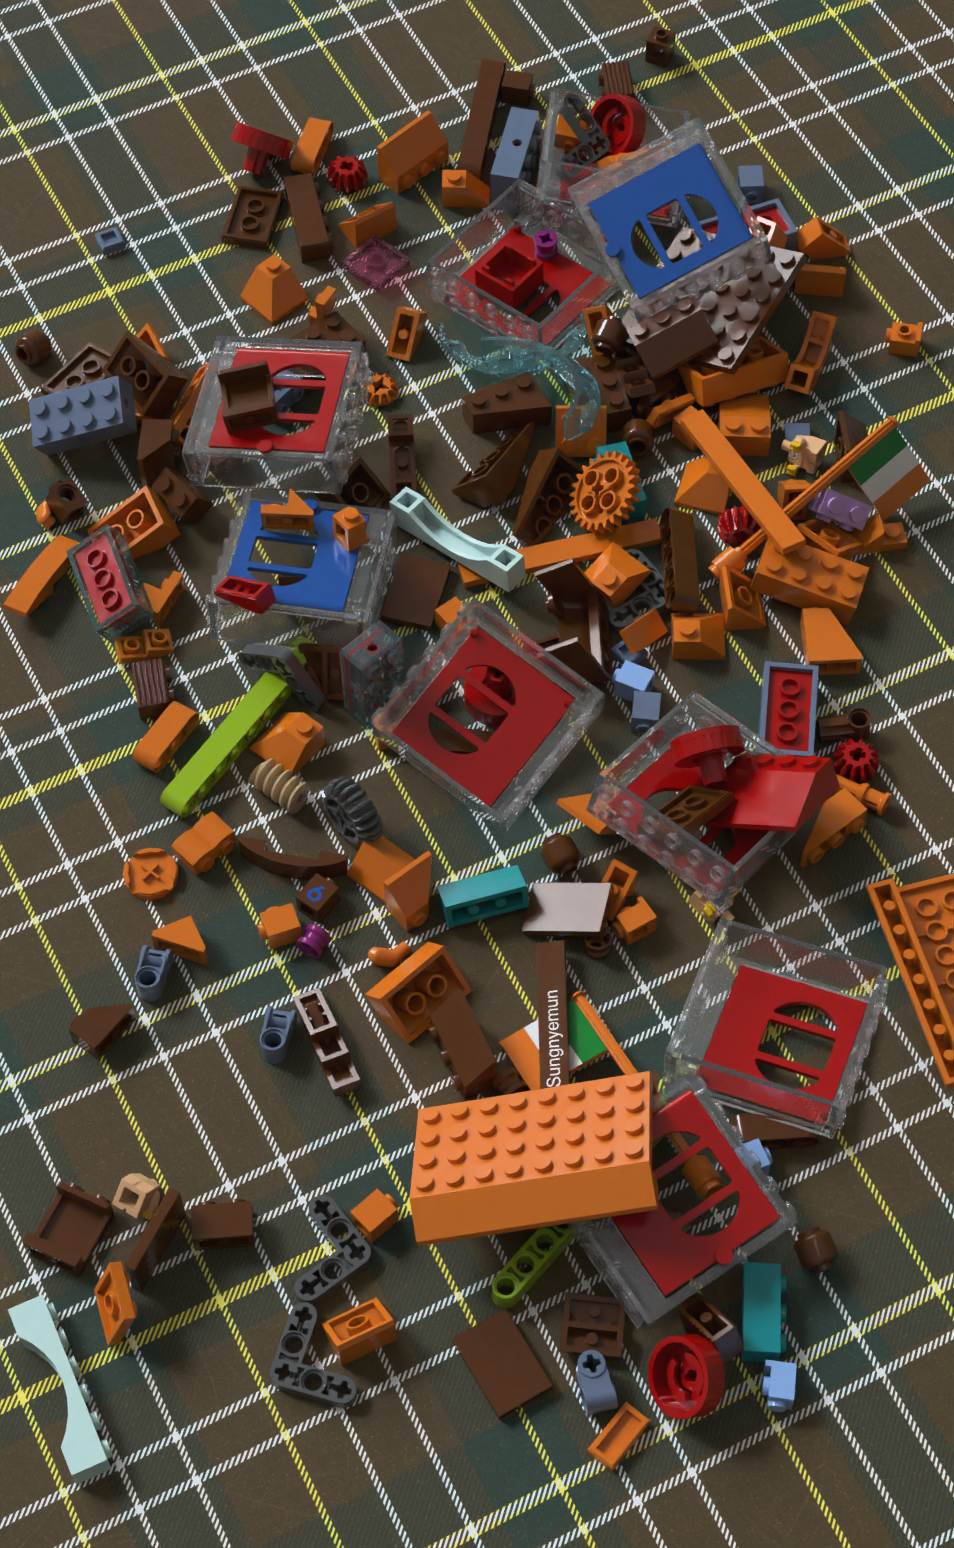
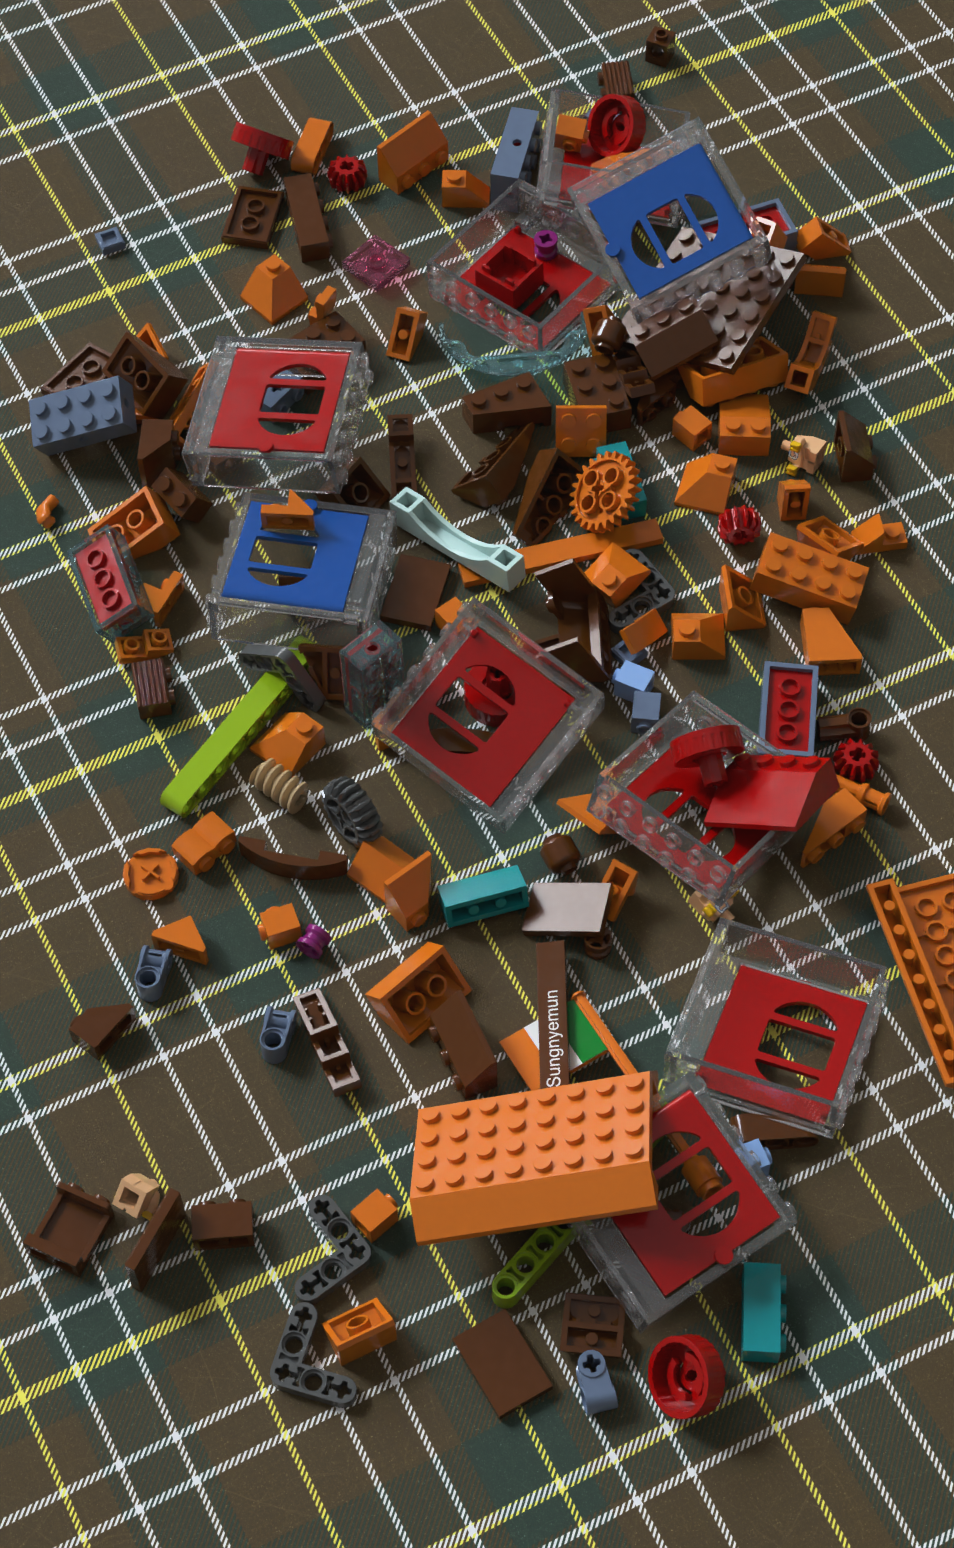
(33, 347): reddish brown head -> none
(40, 577): orange slope -> none
(64, 509): reddish brown brick -> none
(81, 1444): light aqua arch -> none
(115, 1303): orange plate -> none
(165, 737): orange beam -> none
(247, 397): reddish brown panel -> none
(247, 593): red slope -> none
(318, 898): reddish brown brick -> none
(349, 529): orange brick -> none
(374, 221): orange slope -> none
(383, 395): orange gear -> none
(388, 957): orange arm -> none
(482, 117): reddish brown beam -> none
(508, 1082): reddish brown wheel -> none
(517, 88): reddish brown brick -> none
(587, 138): dark grey beam -> none
(587, 395): clear light blue windscreen -> none
(618, 1436): orange tile -> none
(634, 922): orange brick -> none
(638, 436): reddish brown head -> none
(668, 409): orange plate -> none
(679, 561): reddish brown beam -> none
(696, 806): reddish brown tile -> none
(704, 1319): reddish brown brick -> none
(743, 482): orange tile -> none
(751, 183): sand blue brick -> none
(779, 1385): light blue brick -> none
(791, 430): sand blue tile -> none
(815, 1250): reddish brown head -> none
(840, 507): lavender brick -> none
(880, 466): flag -> none
(904, 338): orange brick -> none

